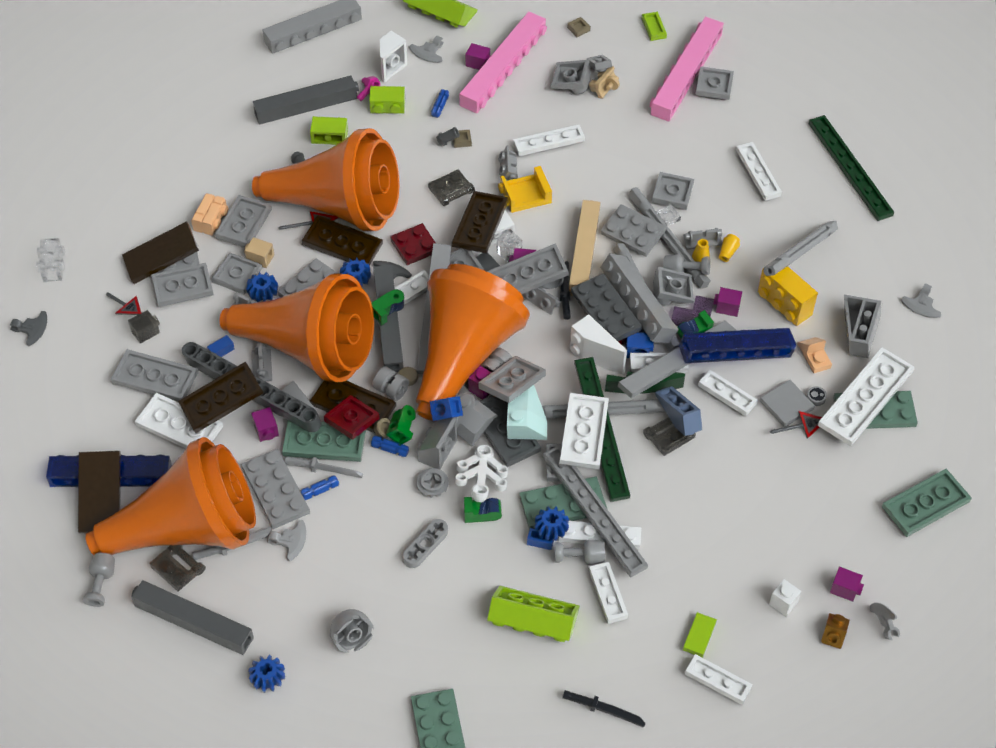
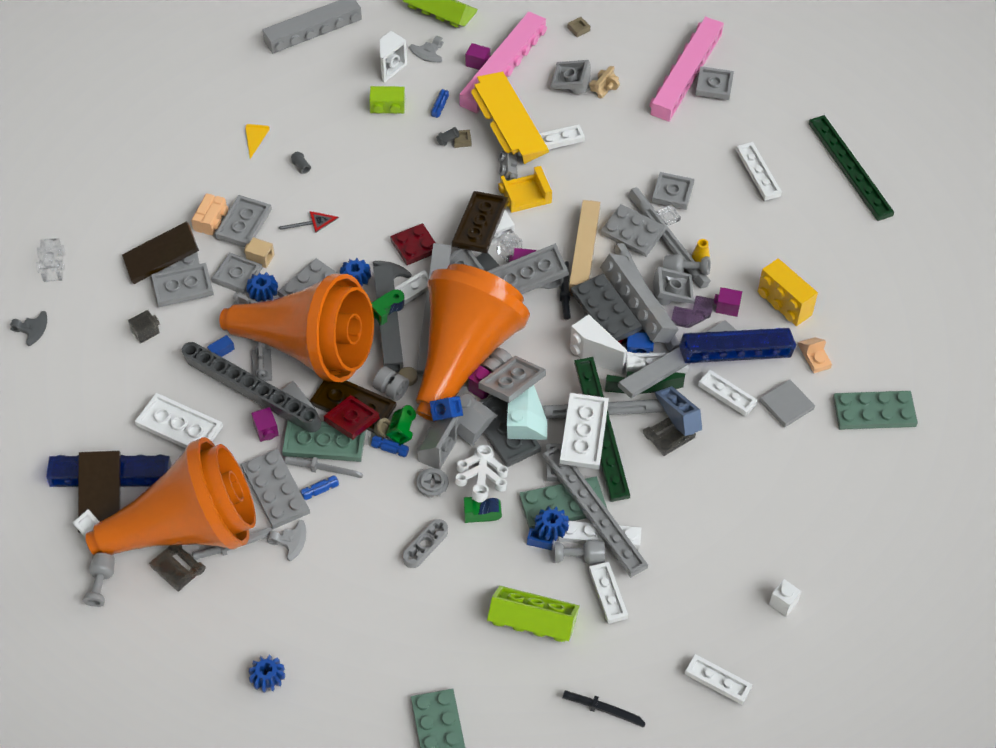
(86, 522): none -> white tile
(129, 308): piece -> none
(154, 375): light grey plate -> none
(192, 617): dark grey brick -> none
(220, 397): dark brown tile -> none
(255, 136): none -> yellow sticker
(305, 99): dark grey brick -> none
(328, 130): lime brick -> none
(341, 241): dark brown tile -> none
(350, 181): orange piece -> none
(351, 630): light grey cylinder -> none
(369, 81): dark pink piece -> none
(449, 184): clear smoke plate -> none
(510, 119): none -> yellow slope
(542, 299): light grey hinge -> none
(599, 63): light grey plate -> none
(633, 362): none -> white tile
(654, 26): lime tile -> none
(697, 325): green leg -> none
(699, 634): lime tile -> none
(711, 235): light grey hinge -> none
(729, 247): yellow cone -> none
(800, 248): light grey piece -> none
(809, 423): piece -> none
(817, 395): light grey tile -> none
(835, 630): pearl gold bracket -> none
(847, 584): magenta brick -> none
(861, 323): light grey wedge -> none
(866, 396): white plate -> none
(885, 616): light grey piece -> none
(922, 304): light grey piece -> none
(926, 502): sand green plate -> none

